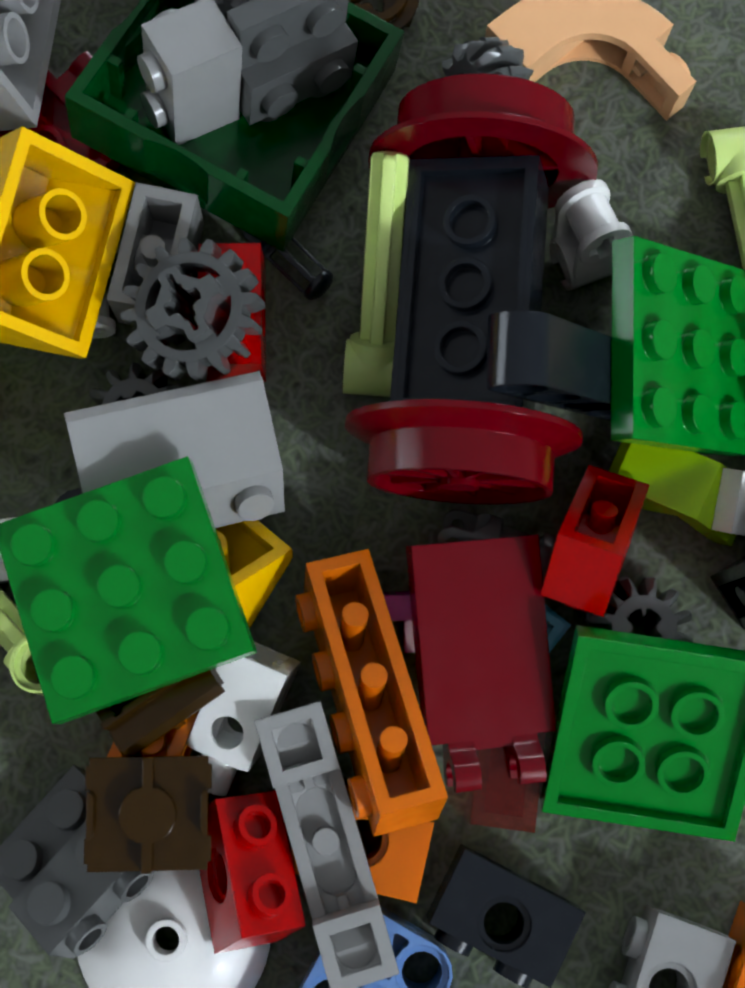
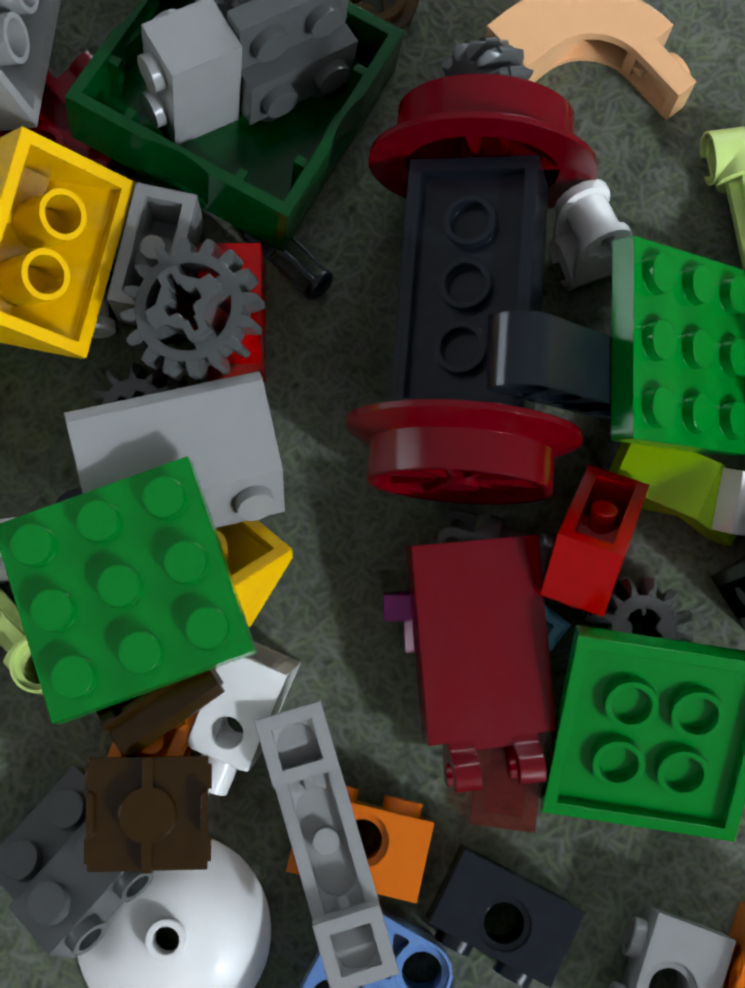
(251, 874): red brick -> none
(371, 350): yellowish green axle -> none
(373, 694): orange brick -> none

